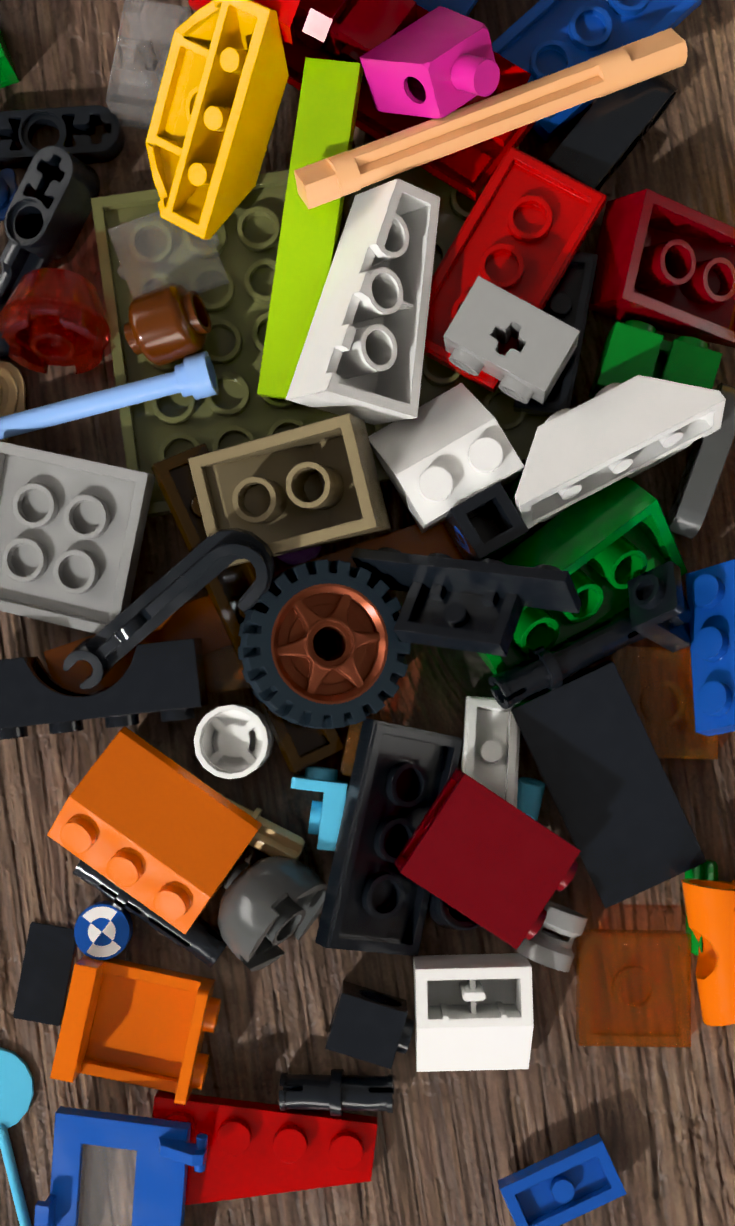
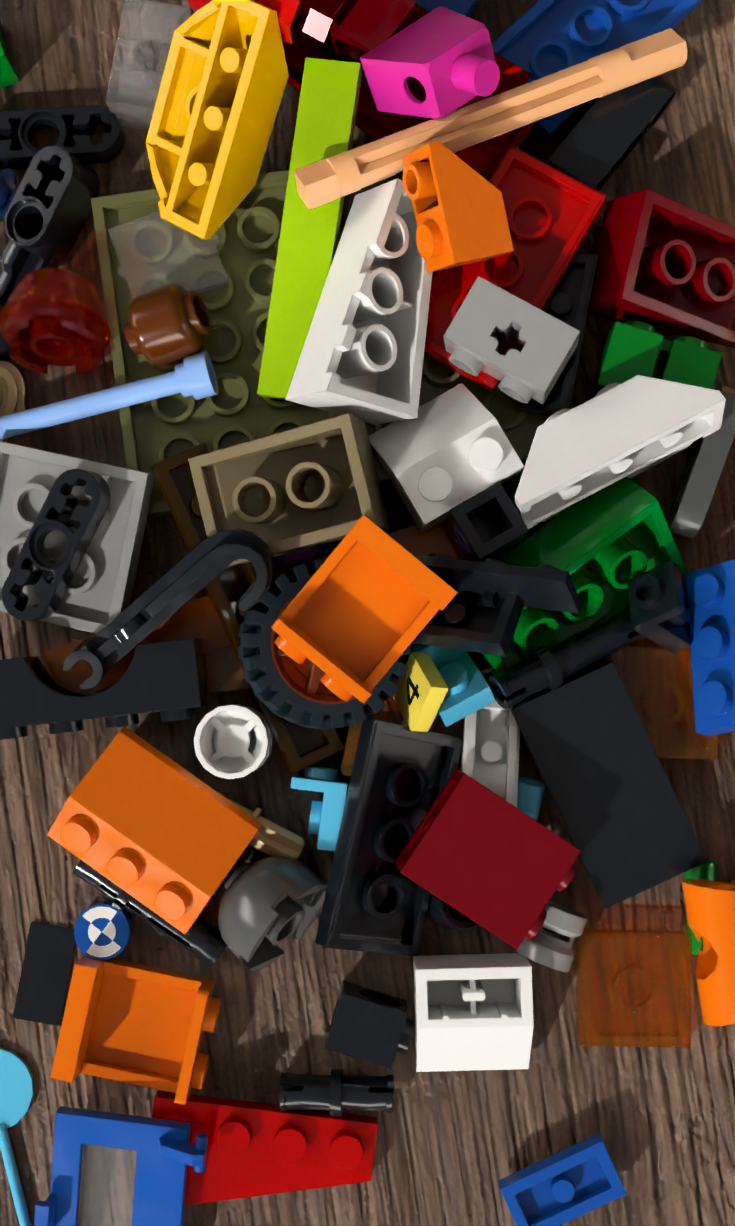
(52, 588): none -> black beam
(361, 611): none -> orange panel
(420, 692): none -> light yellow tile
(455, 209): none -> orange slope
(466, 685): none -> medium azure bracket

